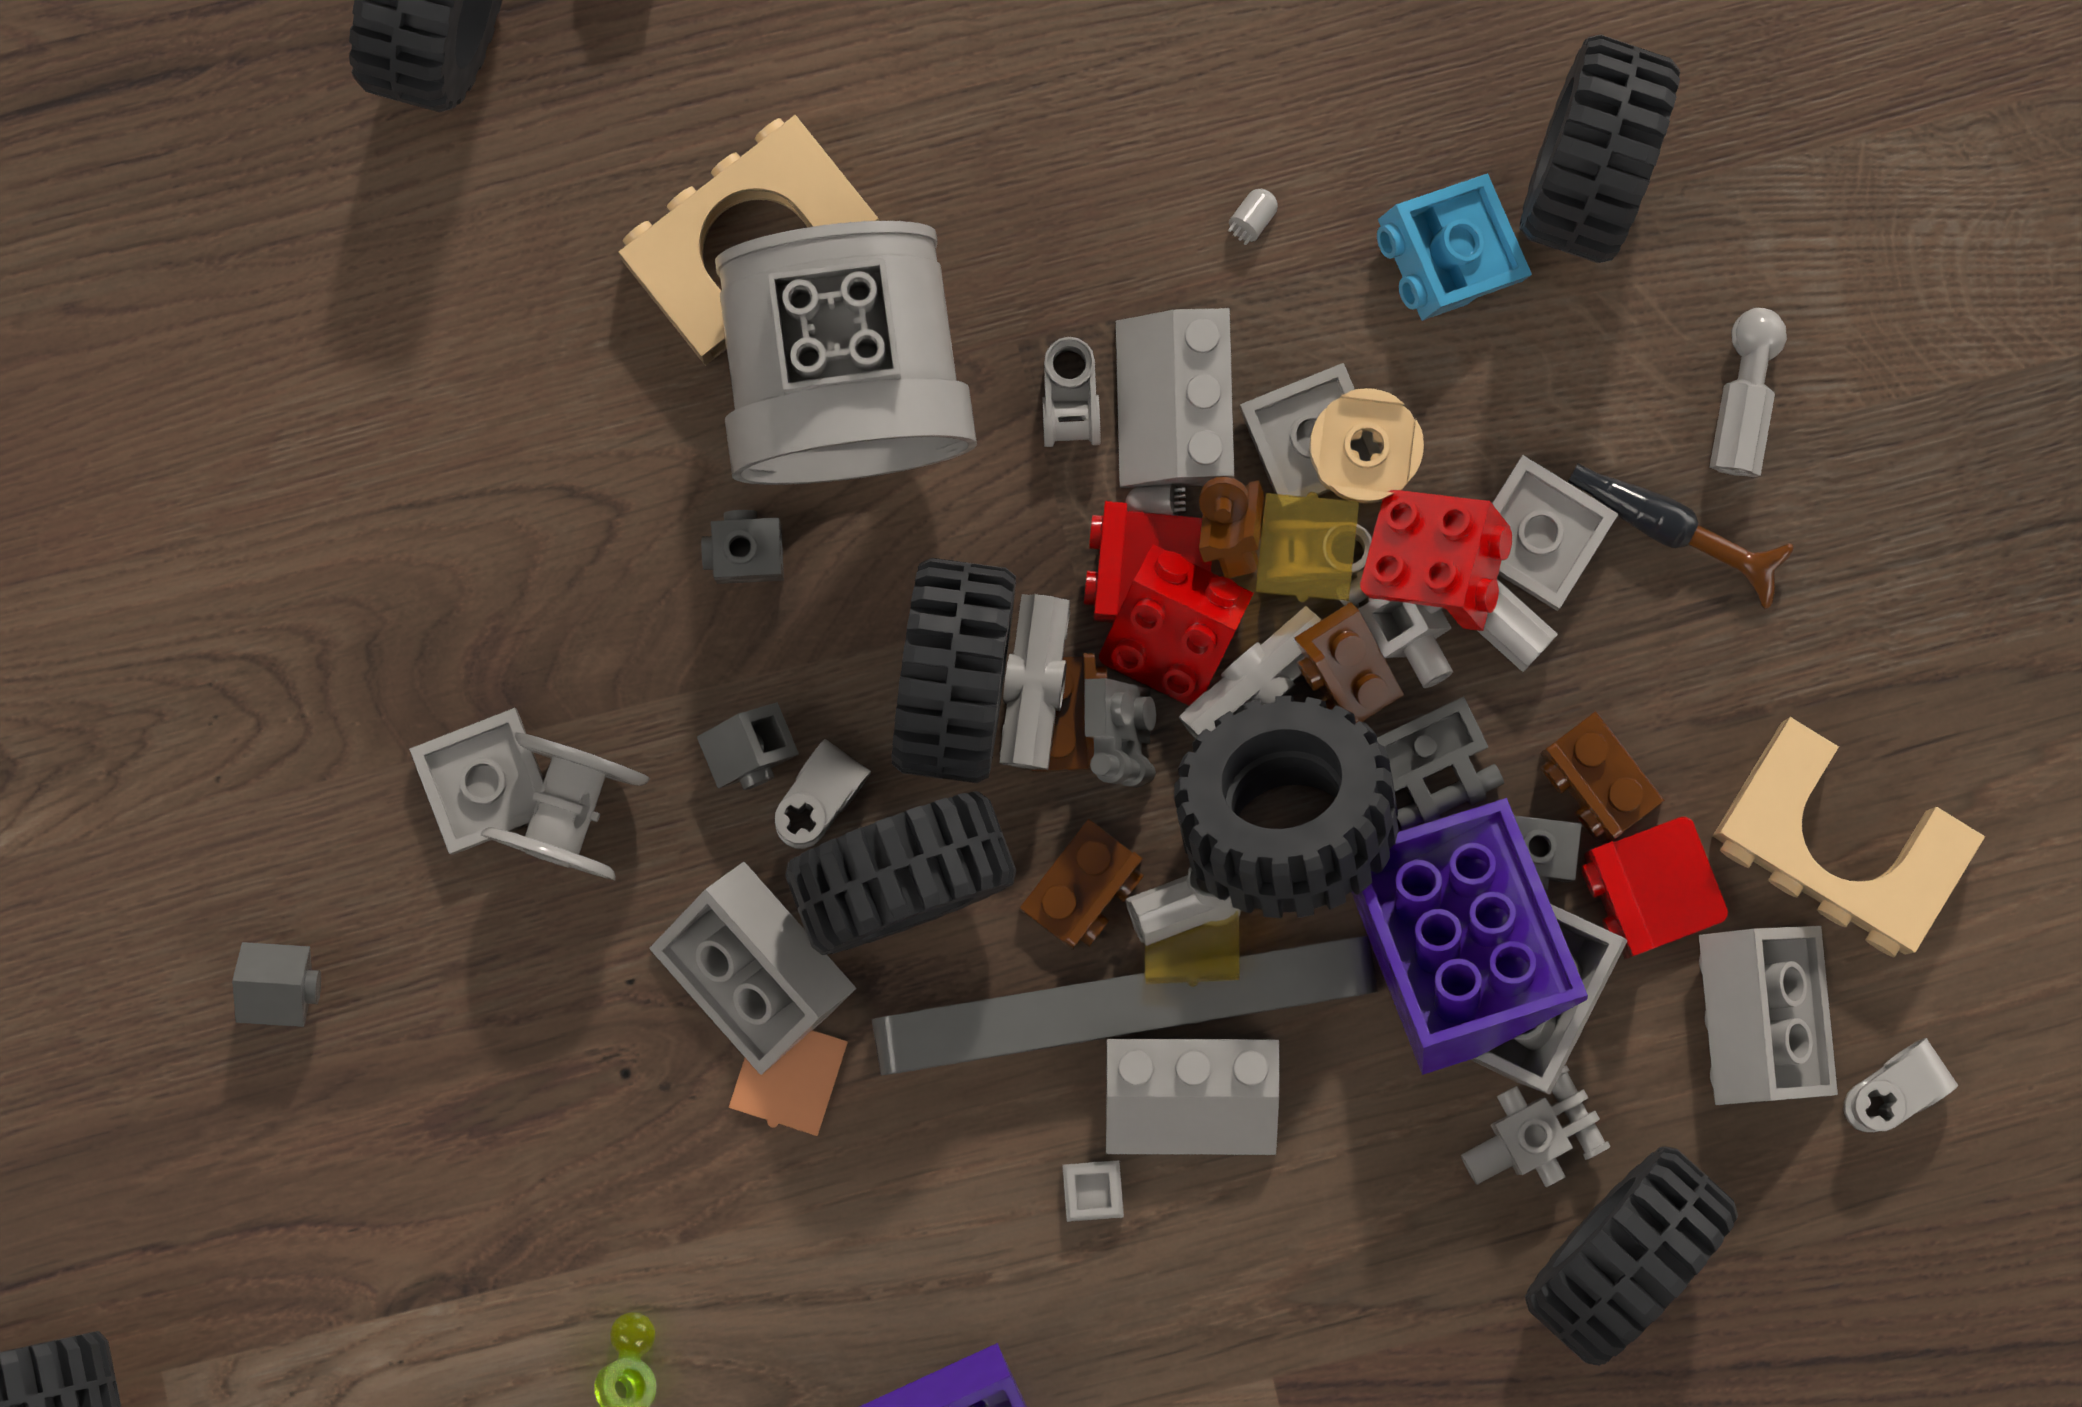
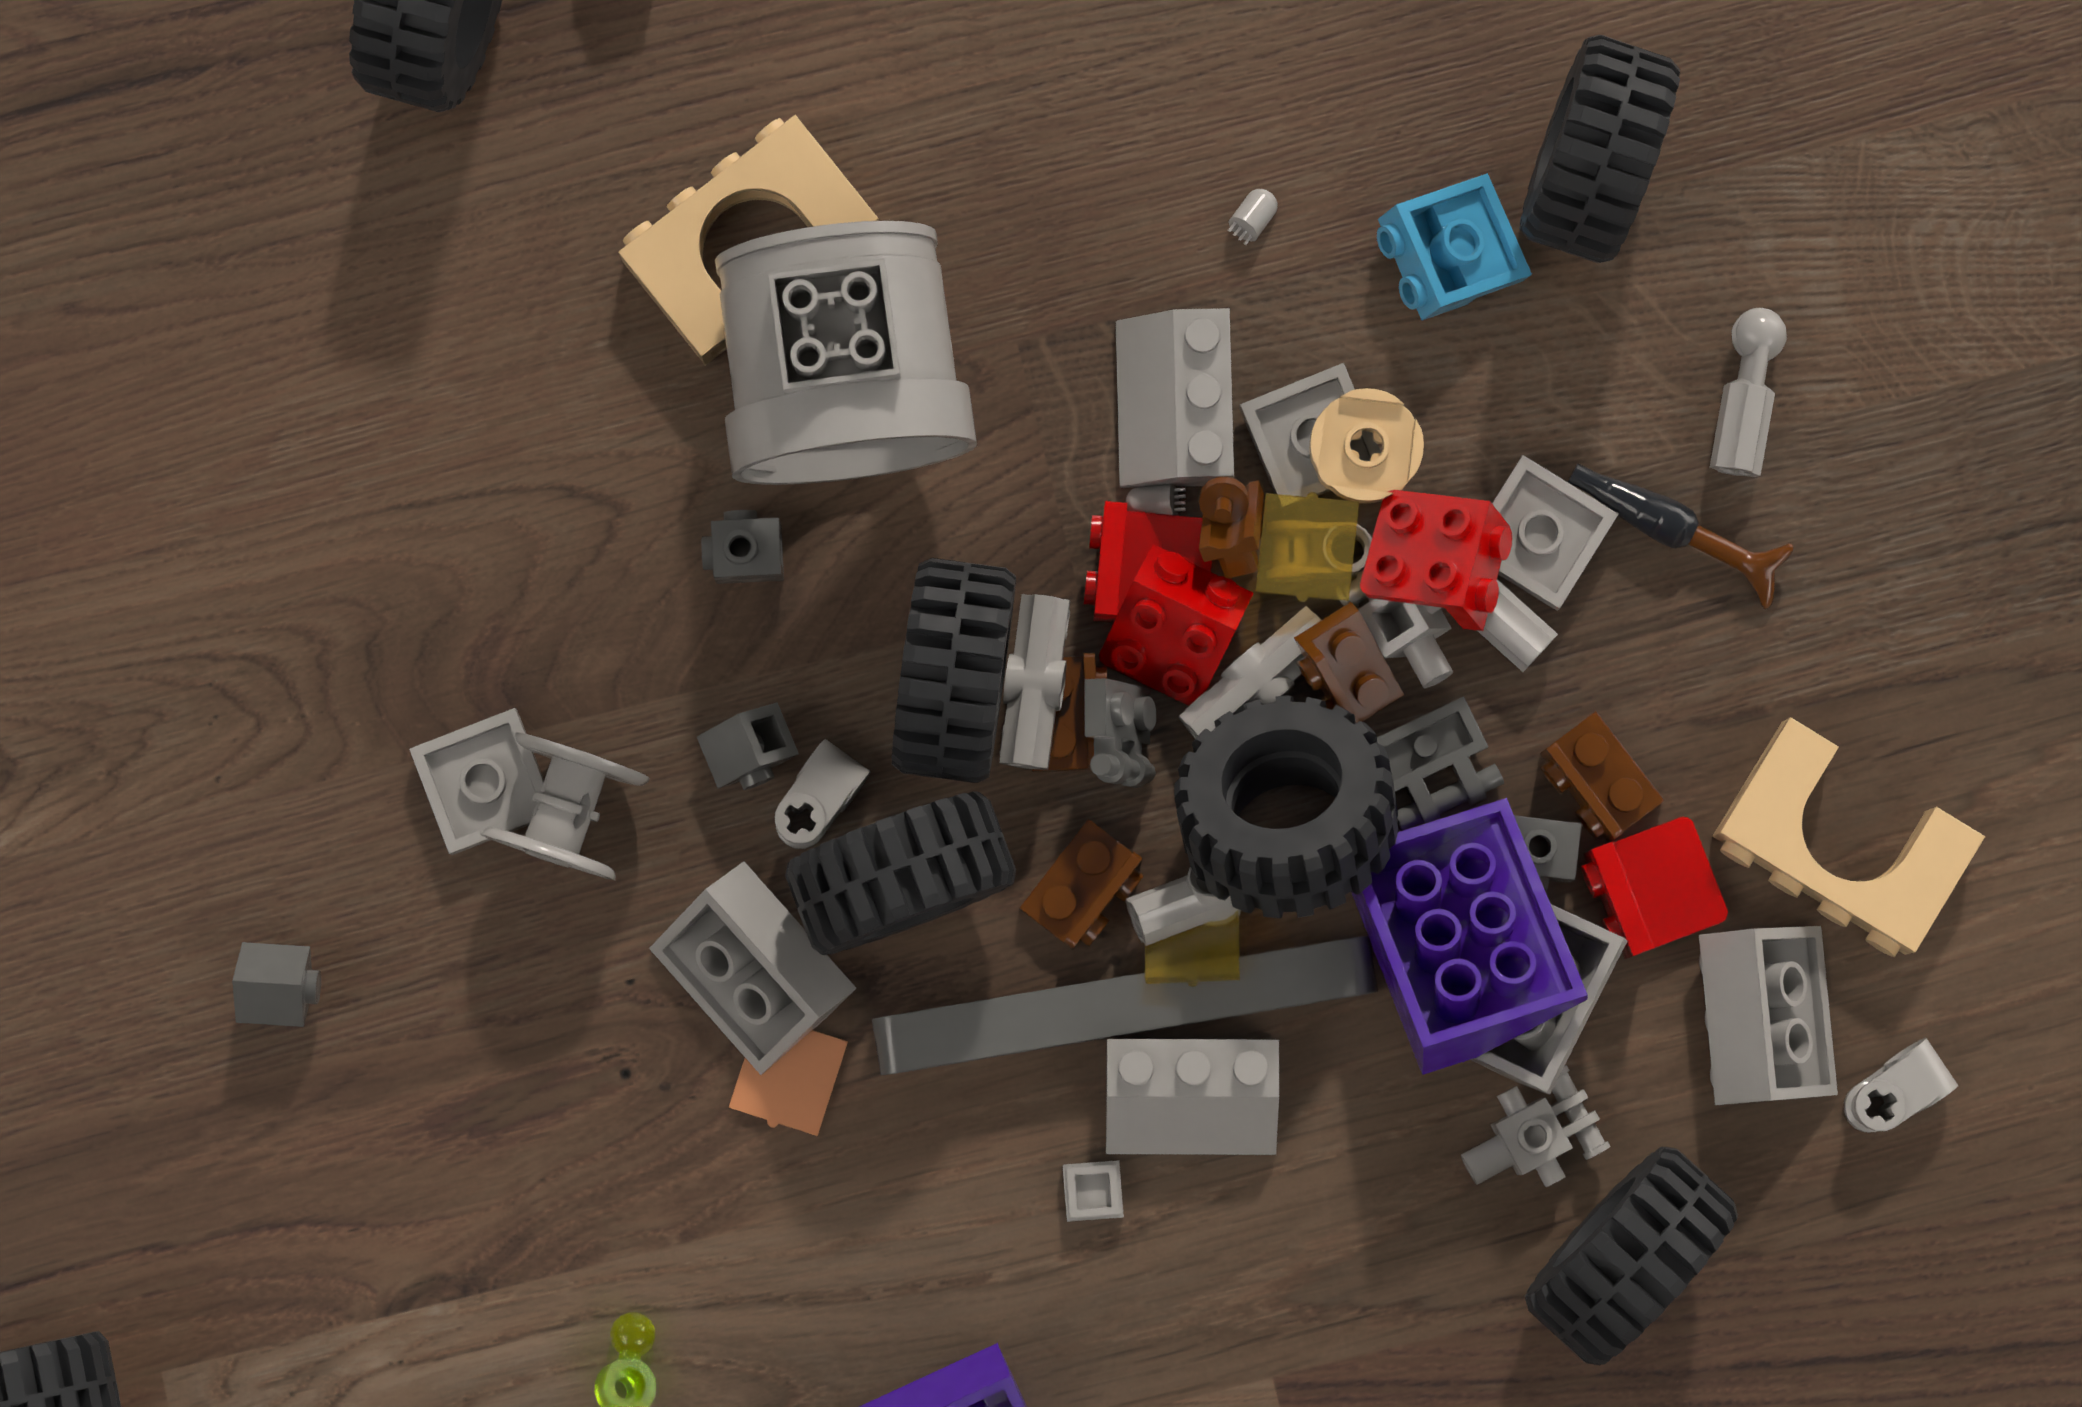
(1070, 397): light grey piece -> none

